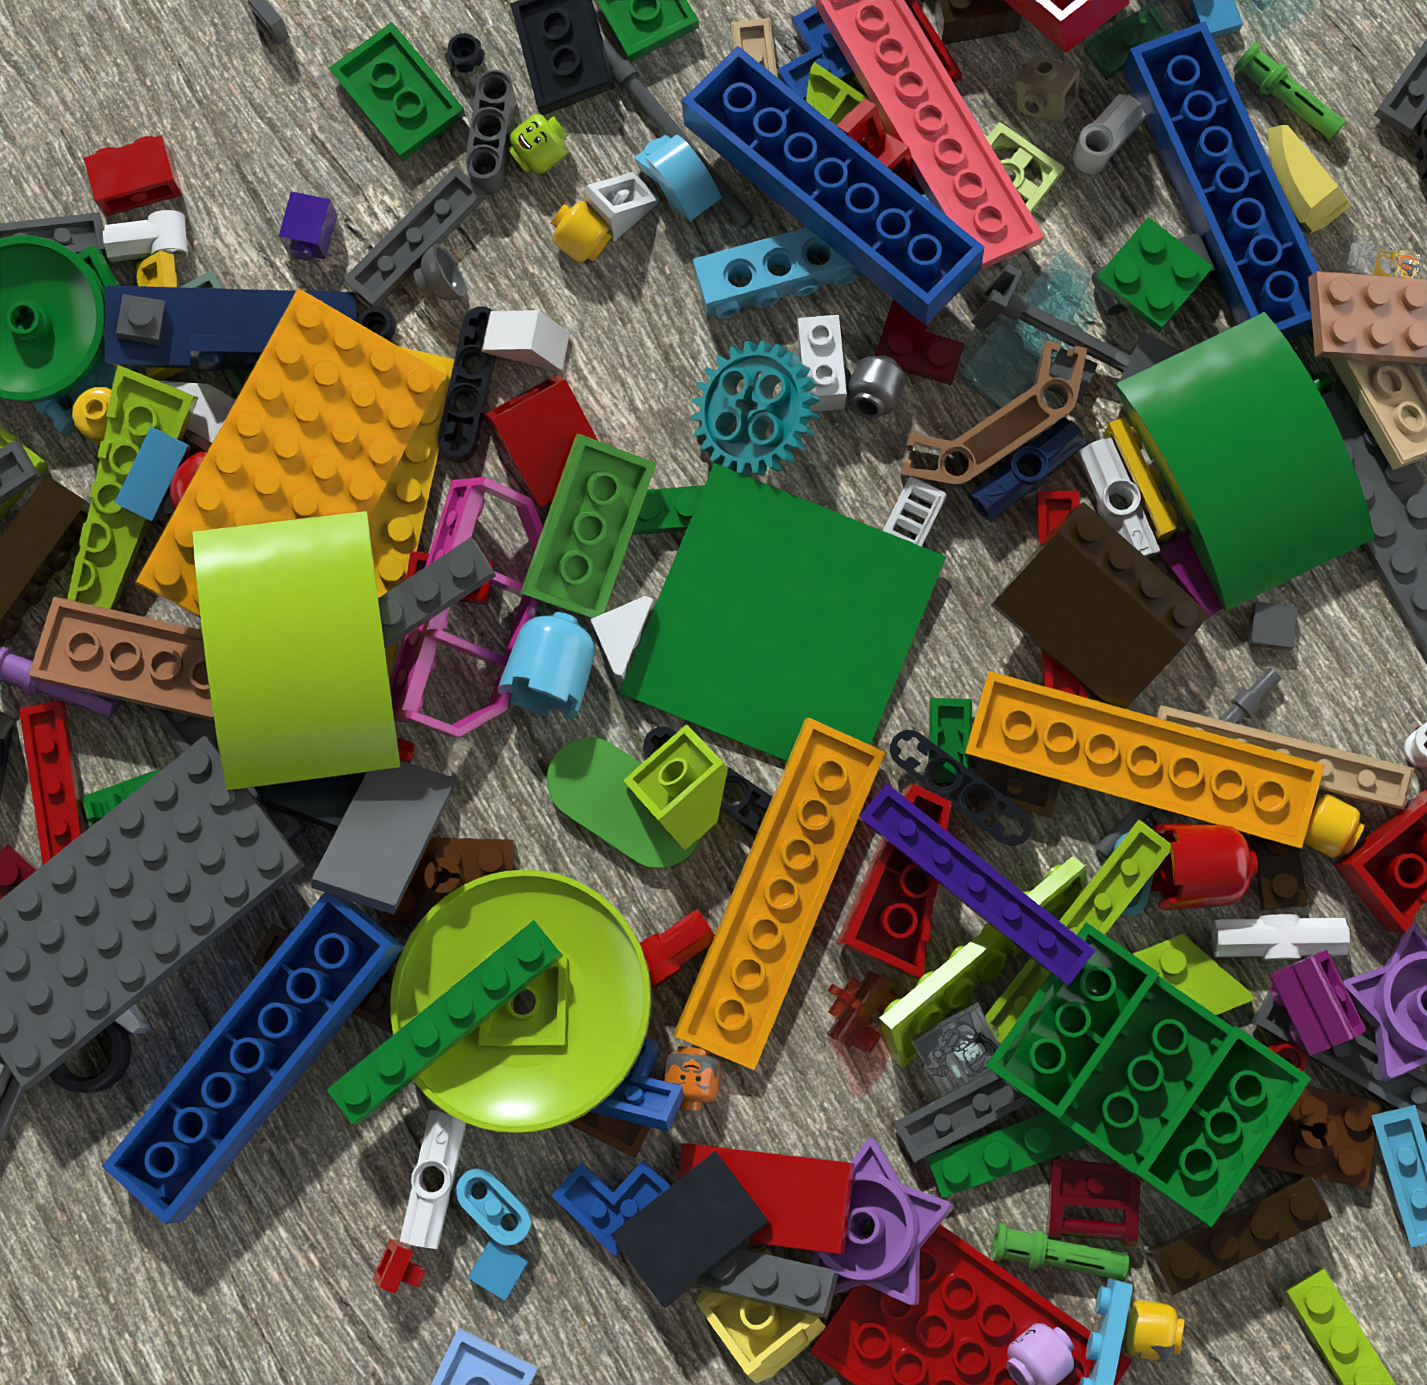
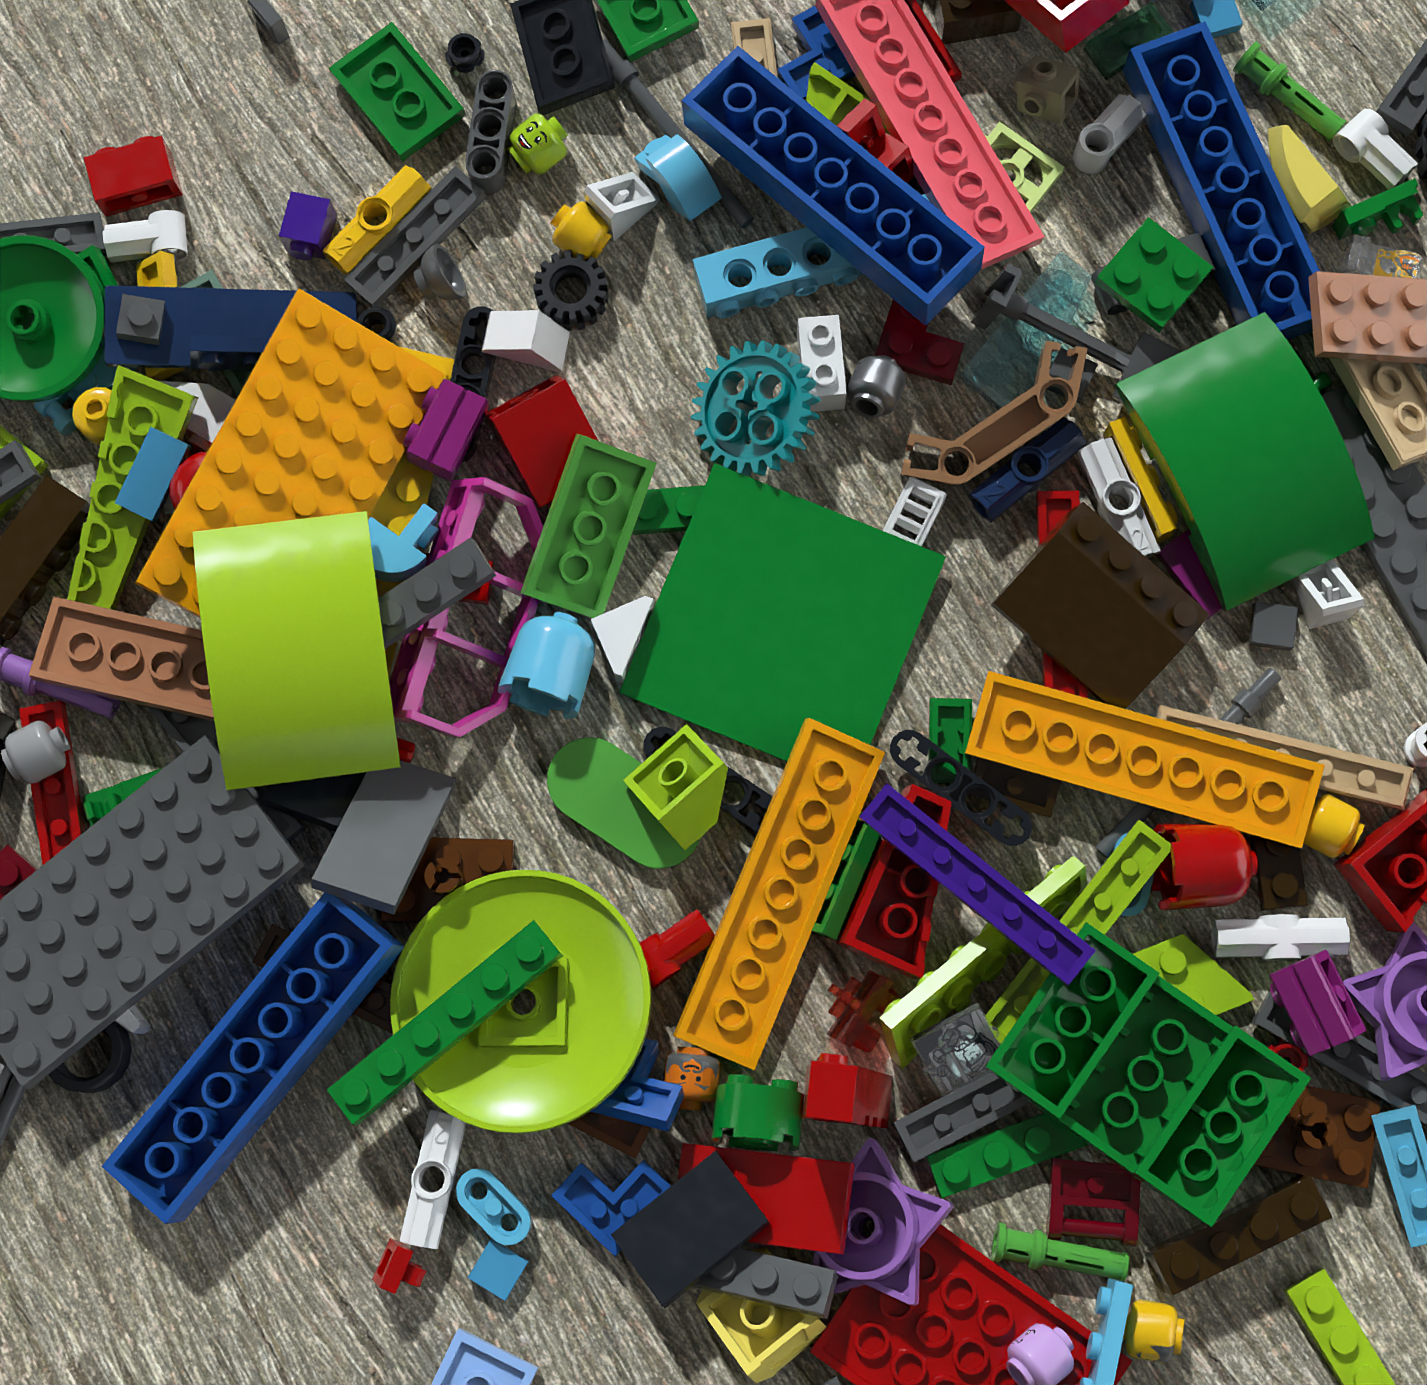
(35, 752): none -> light grey head
(393, 202): none -> yellow piece
(398, 556): none -> medium azure brick
(446, 429): none -> magenta brick
(564, 268): none -> black tyre
(758, 1114): none -> green brick
(846, 881): none -> green plate
(846, 1093): none -> red wedge
(1327, 595): none -> white slope
(1362, 217): none -> green plate
(1368, 142): none -> white piece

